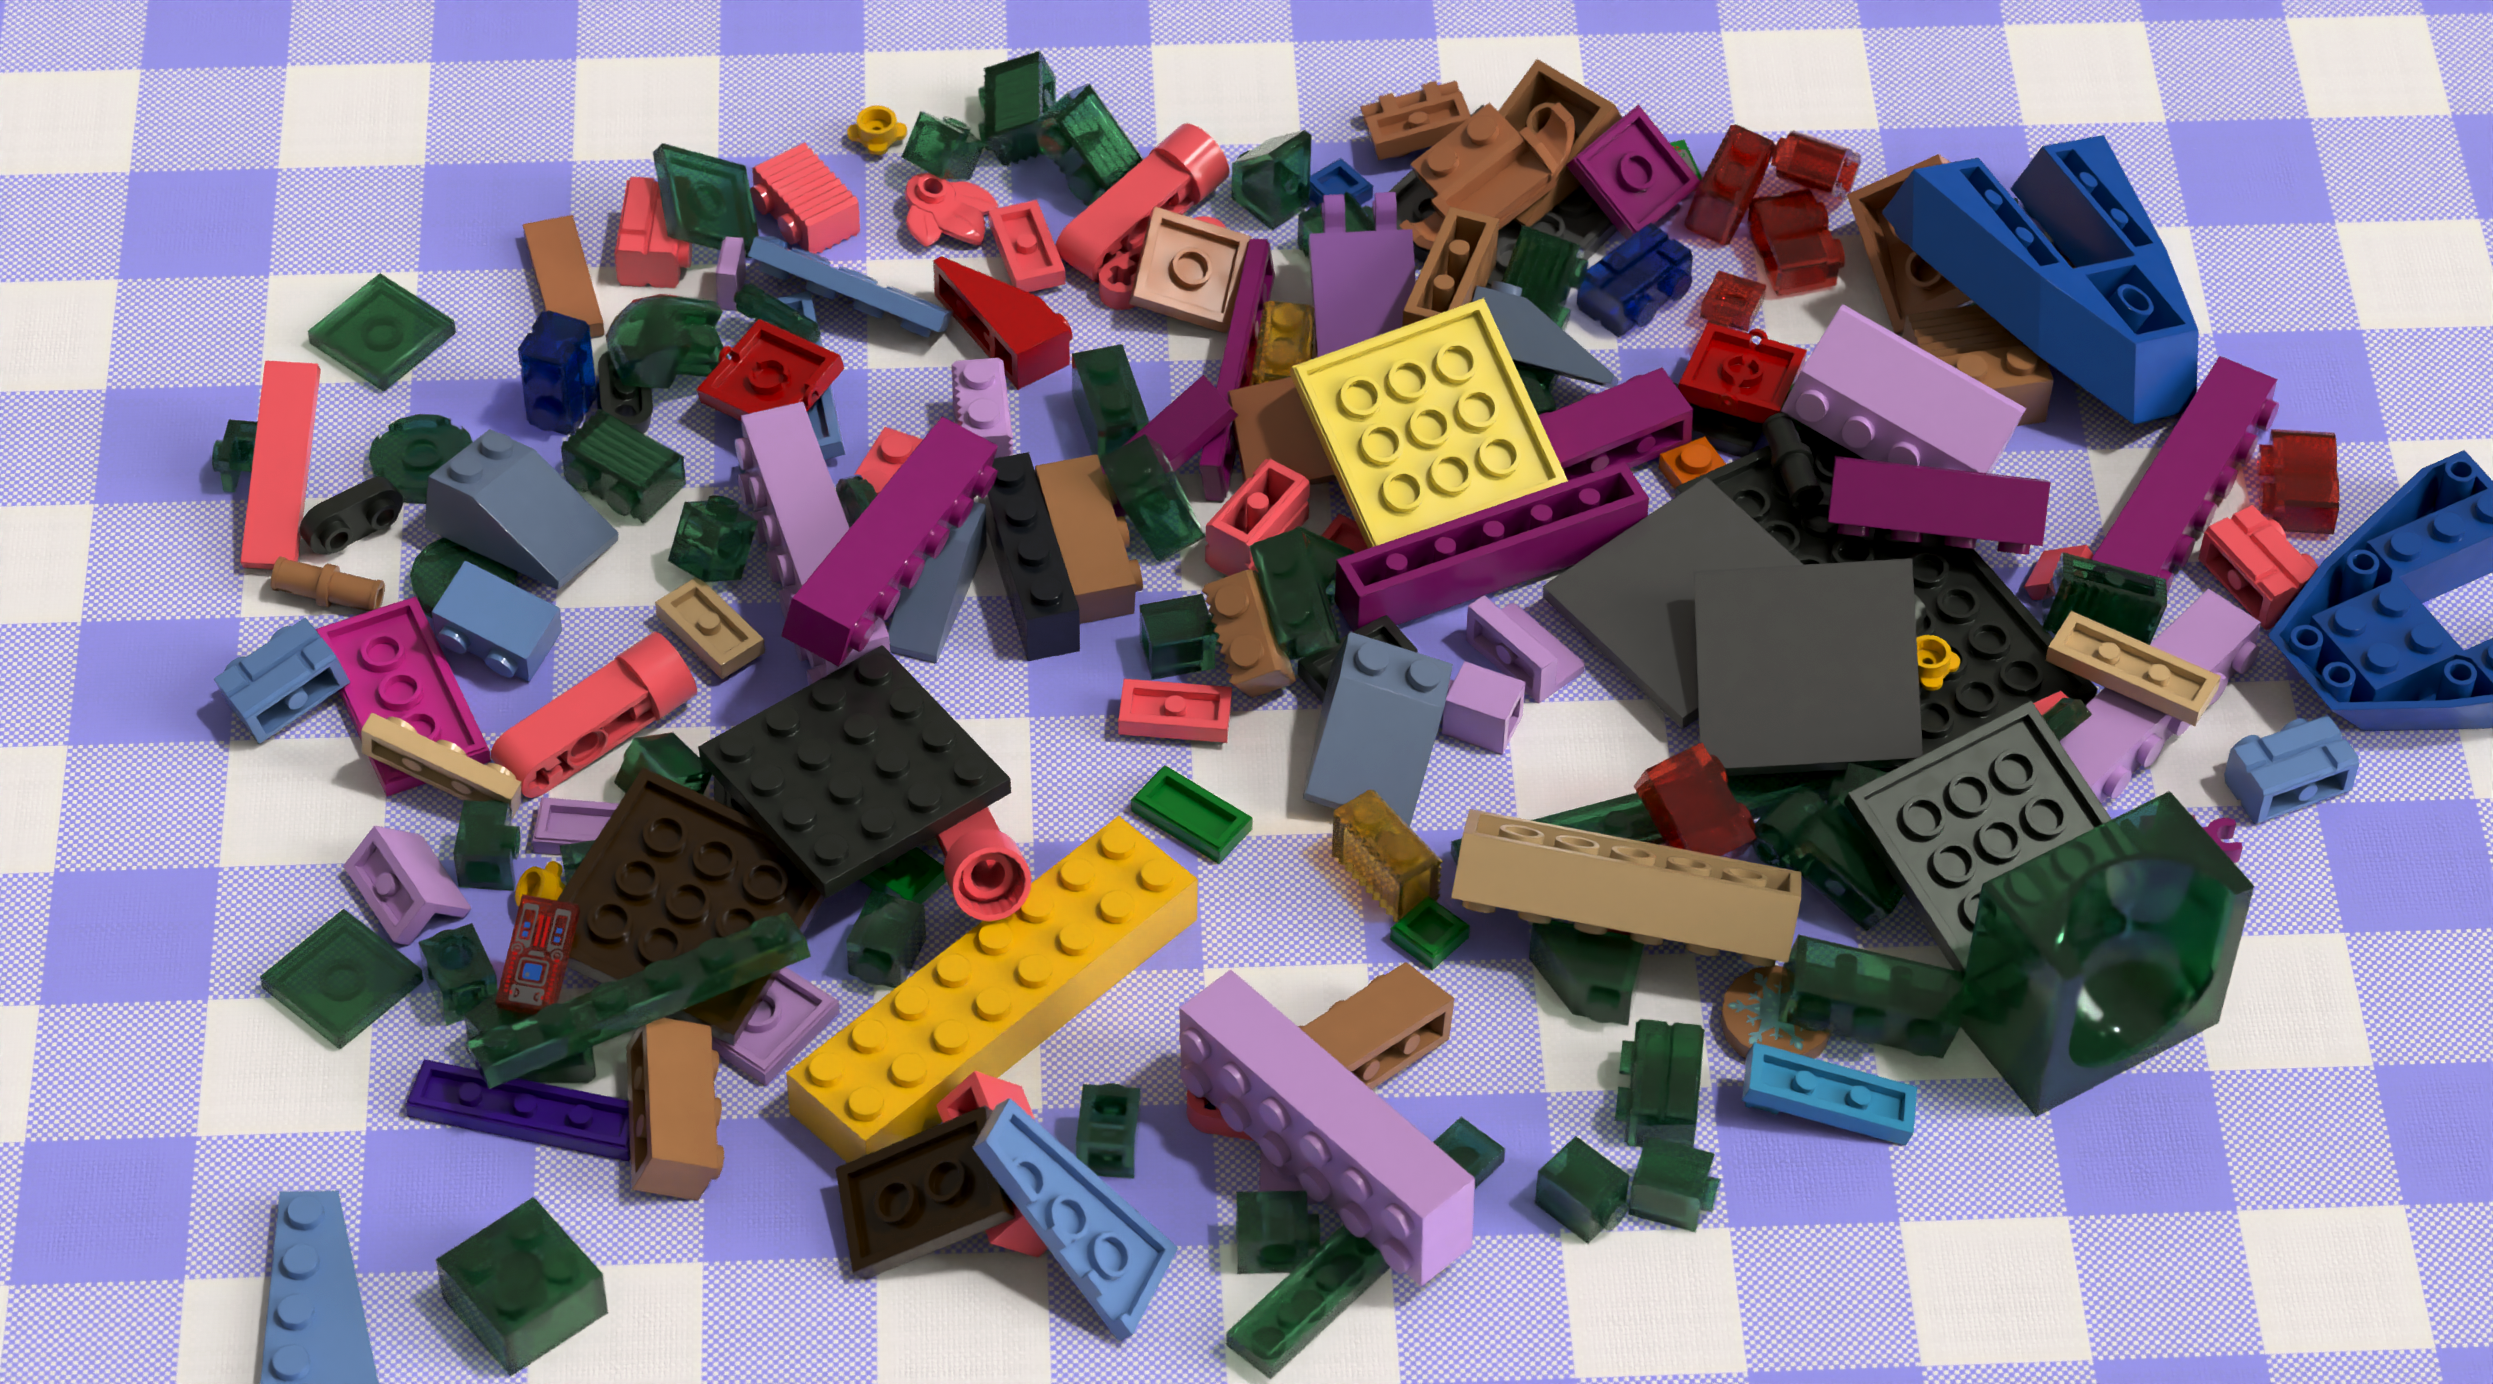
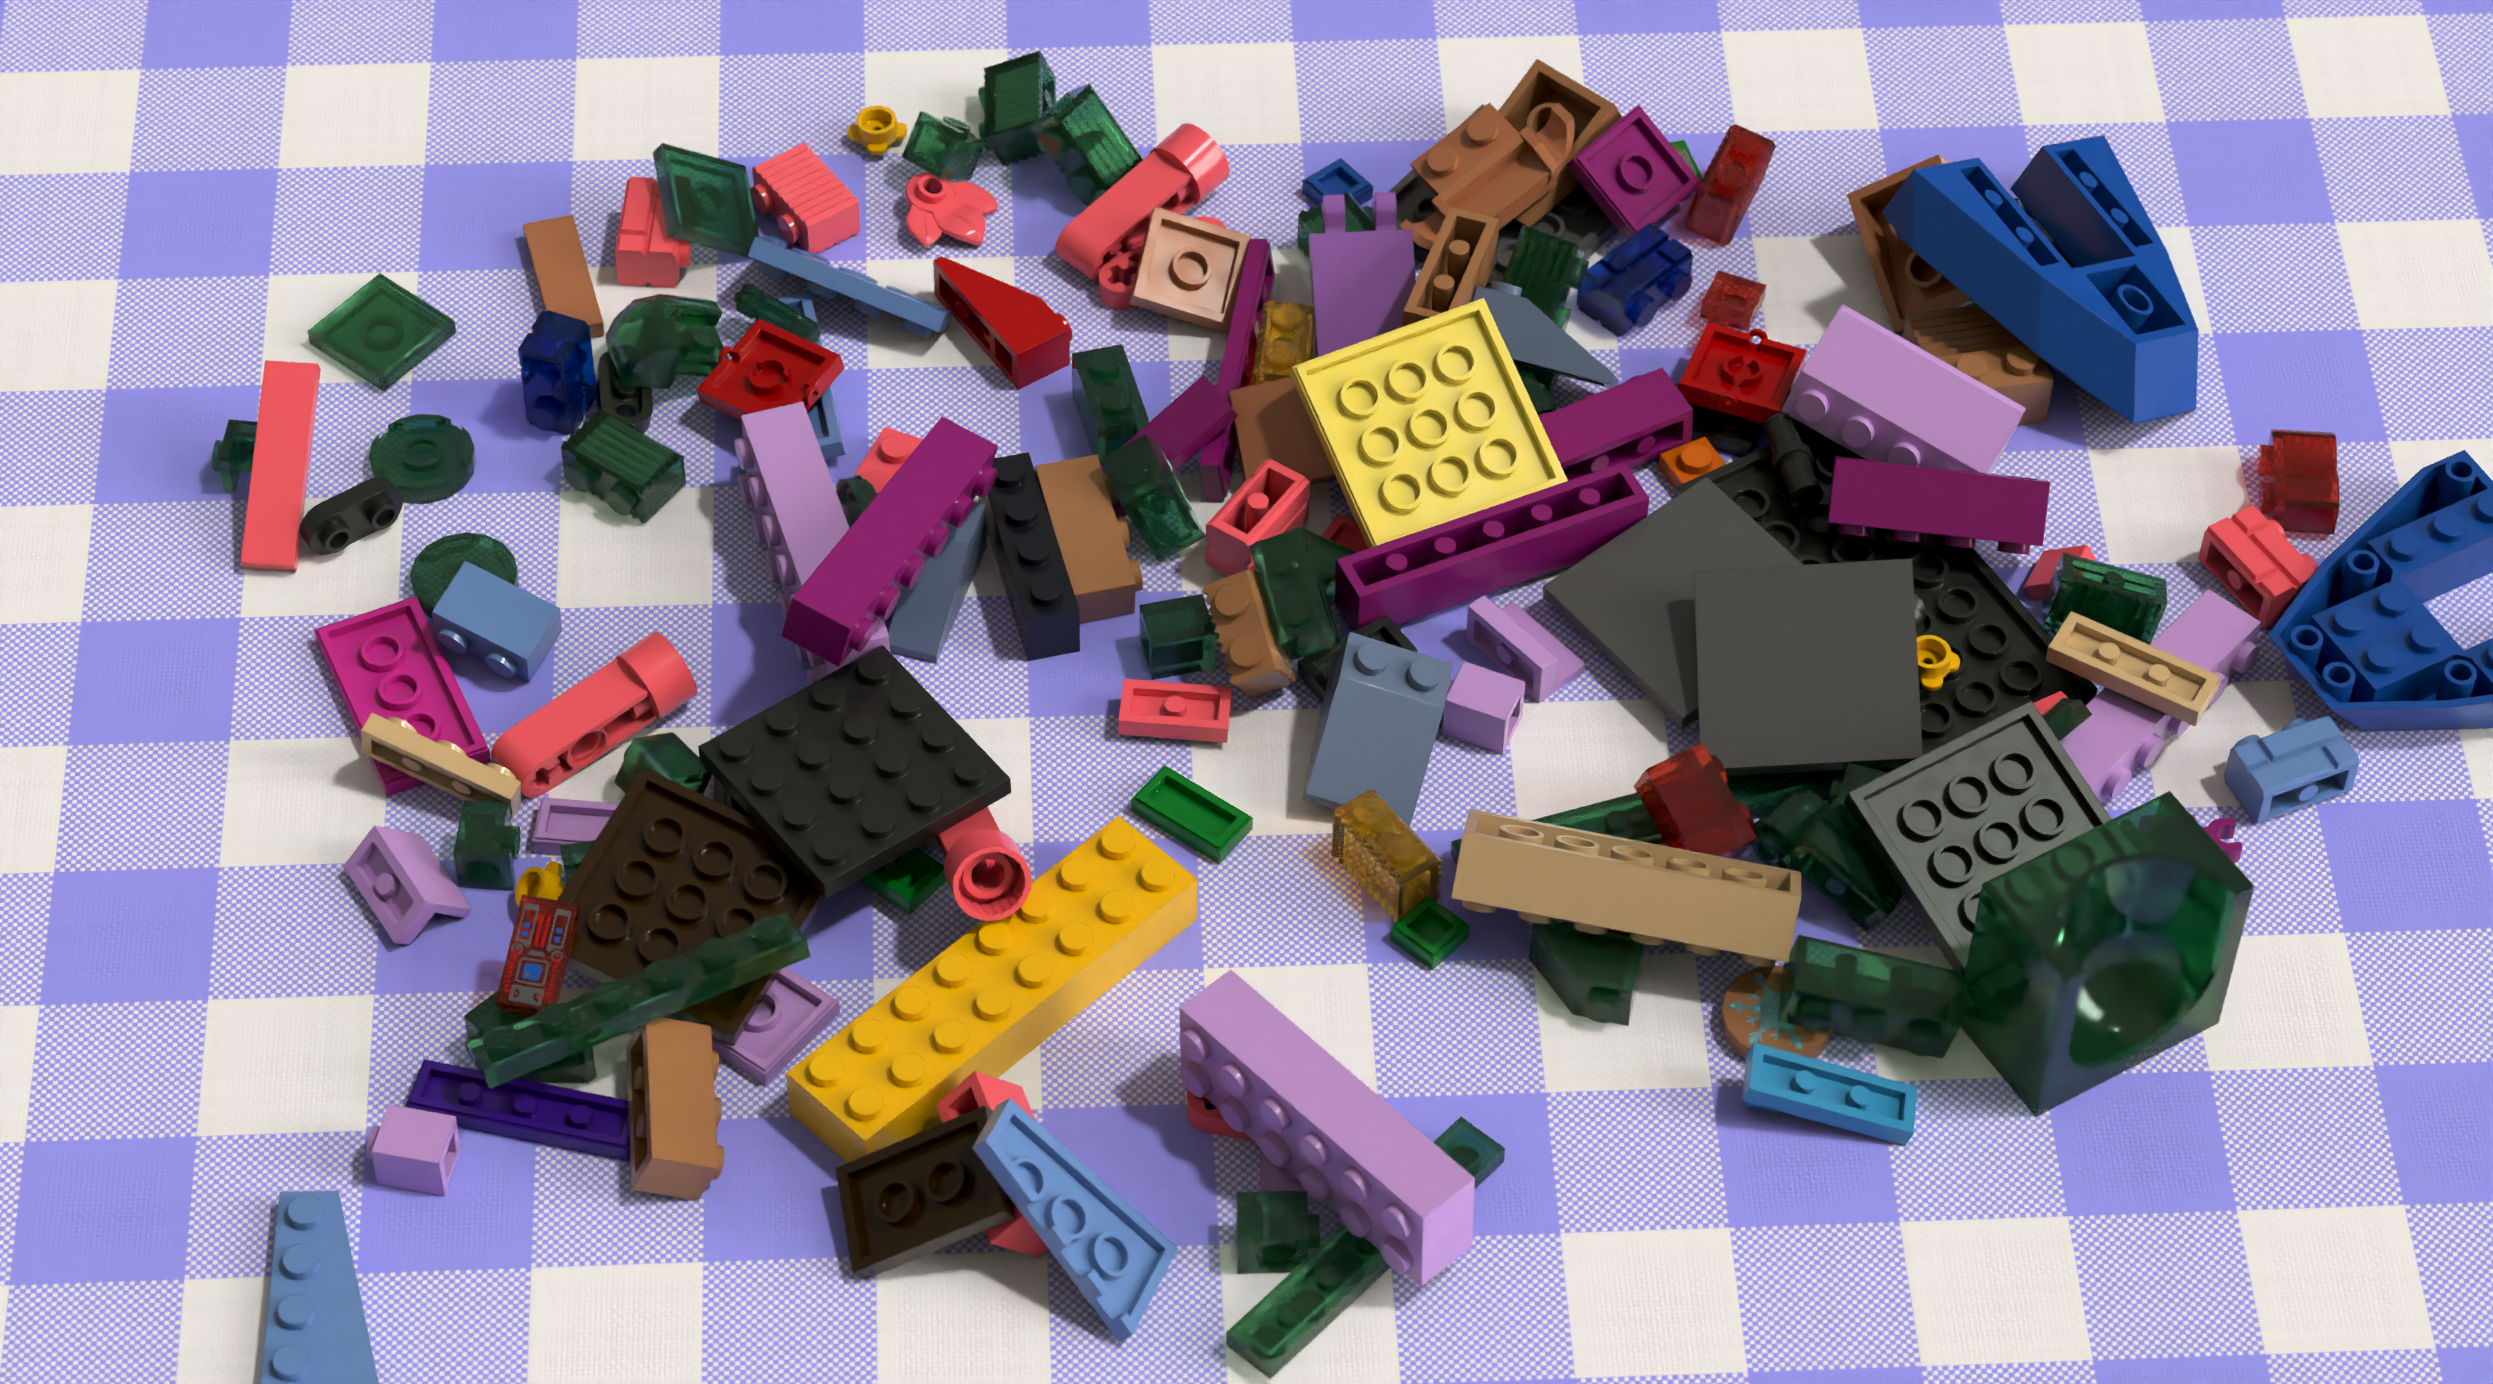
(281, 680): medium blue brick -> none
(327, 585): medium nougat pin -> none
(341, 978): clear green tile -> none
(414, 1150): none -> lavender brick
(457, 971): clear green brick -> none
(515, 511): sand blue slope -> none
(522, 1286): clear green brick -> none
(710, 627): tan plate -> none
(713, 539): clear green brick -> none
(730, 271): lavender tile -> none
(886, 940): clear green brick -> none
(982, 401): lavender brick -> none
(1026, 246): coral plate -> none
(1109, 1129): clear green brick -> none
(1274, 178): clear green slope -> none
(1385, 1025): medium nougat brick -> none
(1414, 119): nougat plate -> none
(1582, 1190): clear green brick -> none
(1663, 1082): clear green brick -> none
(1673, 1184): clear green brick -> none
(1795, 241): clear red brick -> none
(1816, 164): clear red brick -> none
(2191, 472): magenta brick -> none

